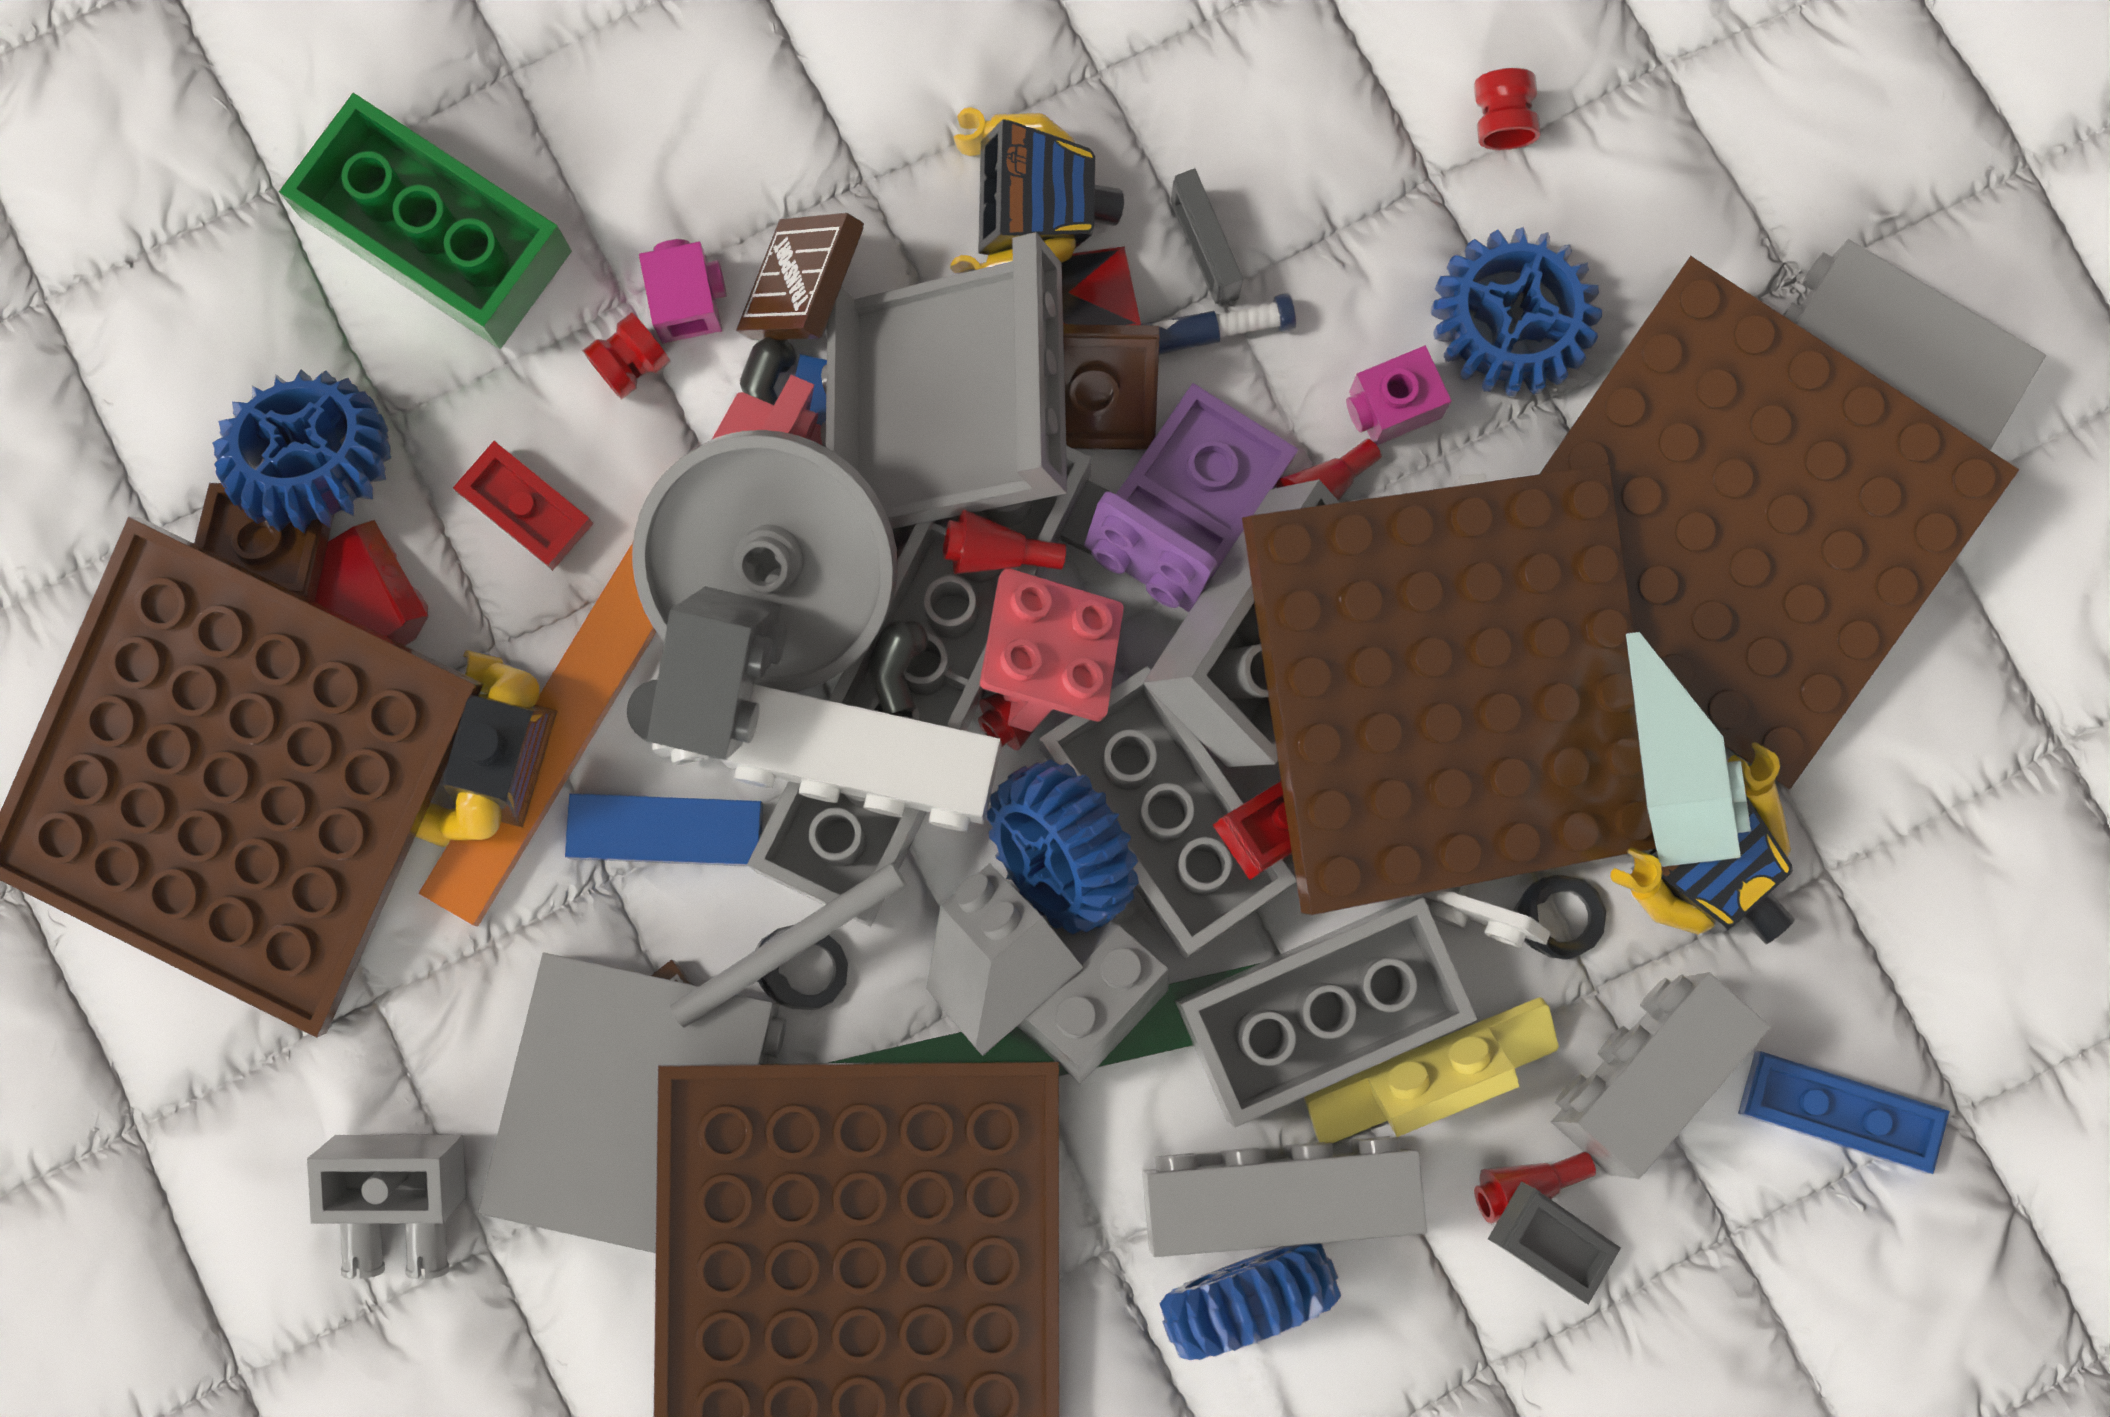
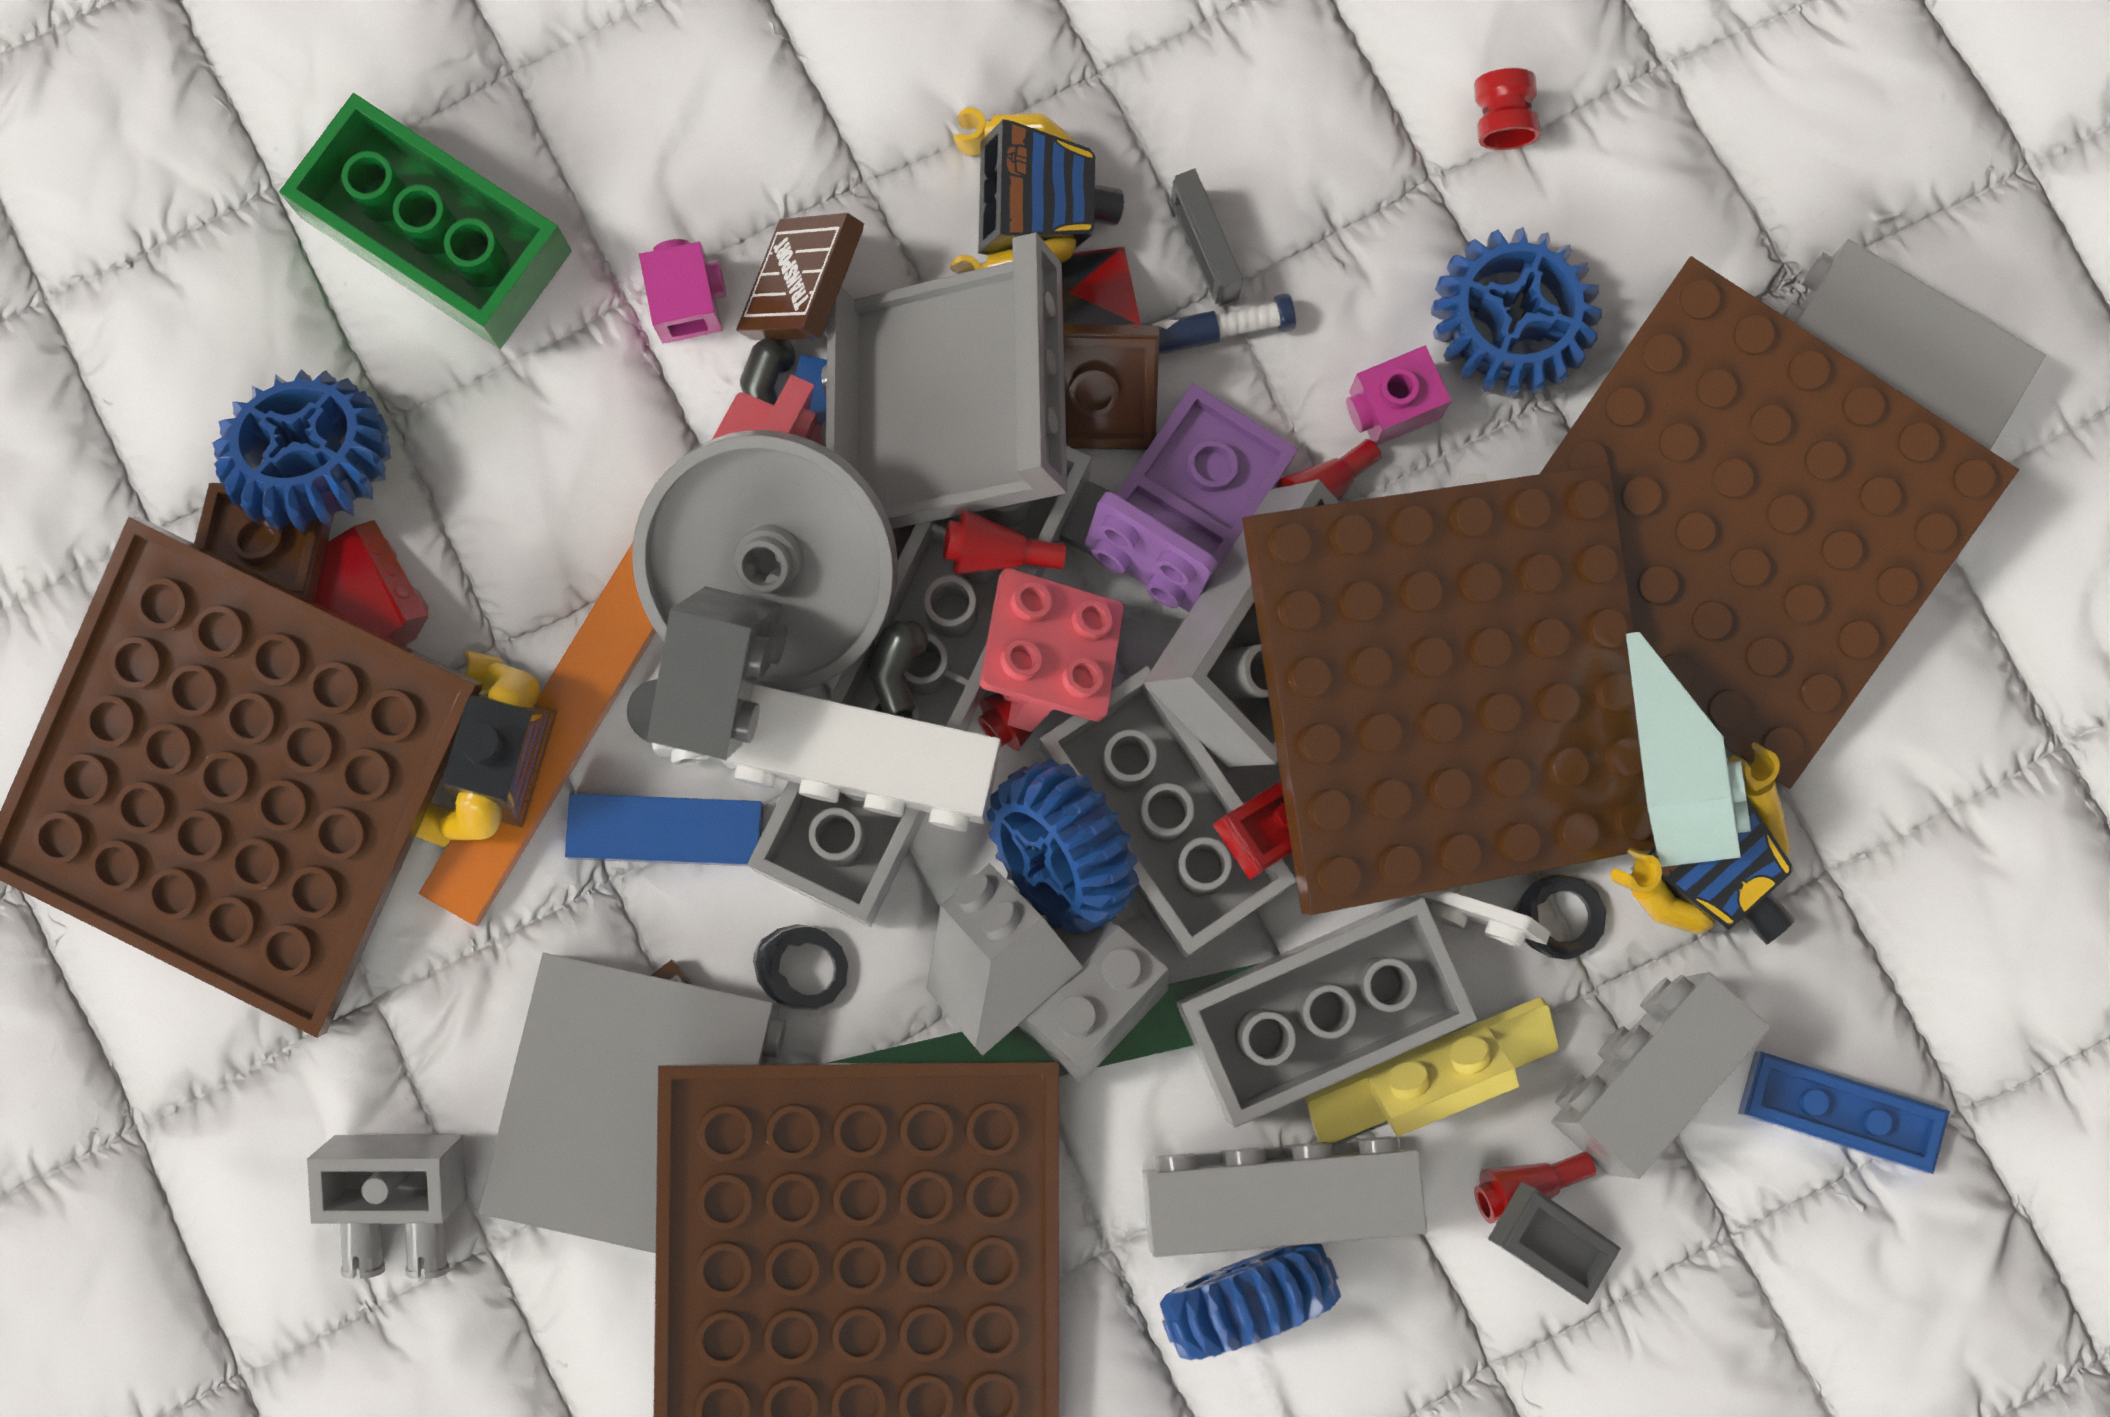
(523, 505): red plate -> none
(626, 355): red wheel -> none
(787, 945): light grey bar -> none

